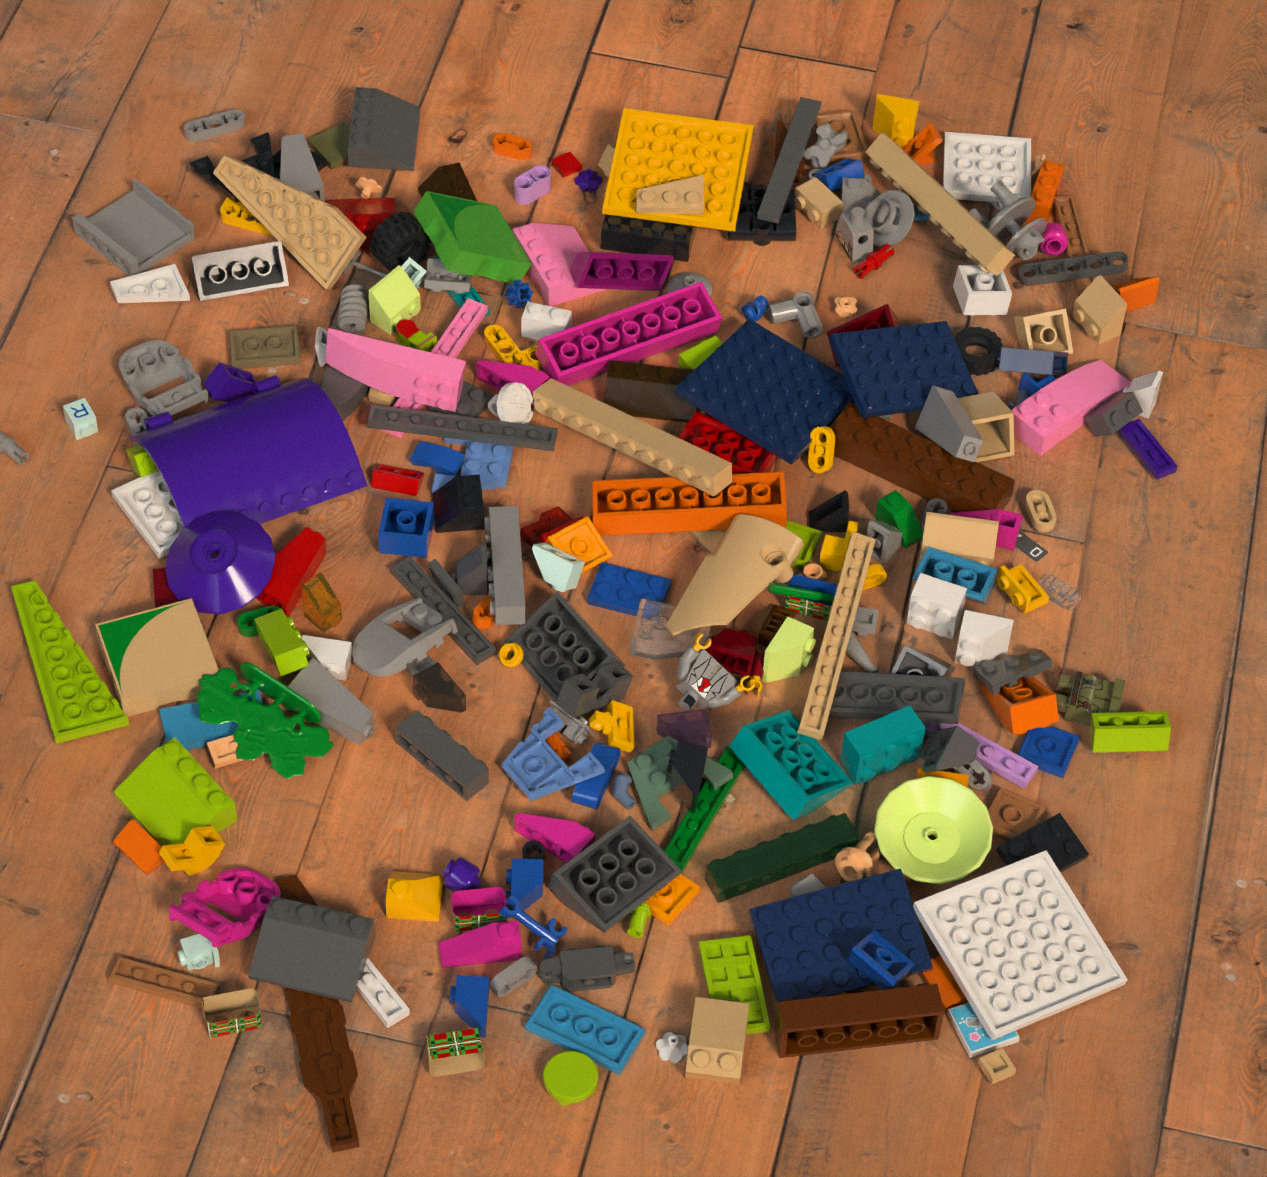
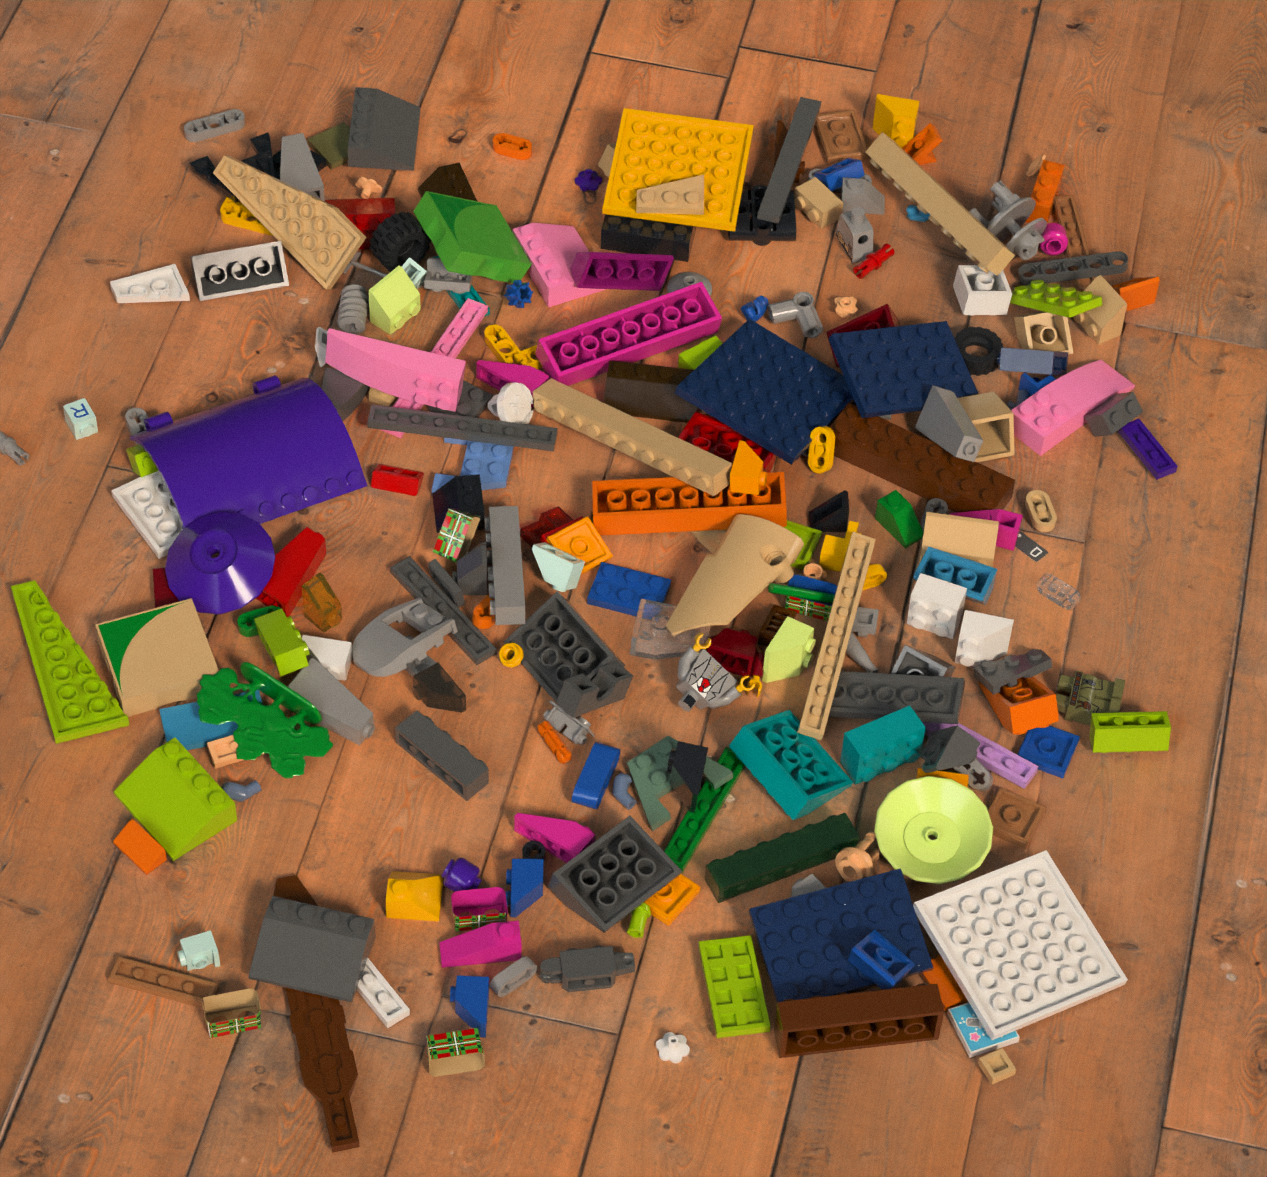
(136, 230): light grey panel -> none
(155, 365): light grey slope -> none
(196, 853): yellow brick -> none
(229, 383): dark purple slope -> none
(235, 891): dark pink slope -> none
(239, 792): none -> sand blue arm
(264, 347): dark tan tile -> none
(406, 527): blue brick -> none
(412, 337): leg -> none
(438, 457): blue slope -> none
(456, 534): none -> piece
(532, 185): lavender beam -> none
(539, 769): medium blue wing -> none
(544, 320): white brick -> none
(547, 933): blue bar -> none
(566, 164): red tile -> none
(570, 1077): lime tile -> none
(585, 1029): dark azure tile -> none
(617, 724): yellow hinge -> none
(686, 727): slope -> none
(717, 1040): tan slope -> none
(747, 471): none -> light orange slope
(828, 144): light grey animal -> none
(887, 540): light grey slope -> none
(890, 217): light grey helmet -> none
(979, 161): white plate -> none
(1021, 588): yellow bracket -> none
(1049, 835): black plate -> none
(1055, 299): none -> lime plate
(1146, 391): white slope -> none

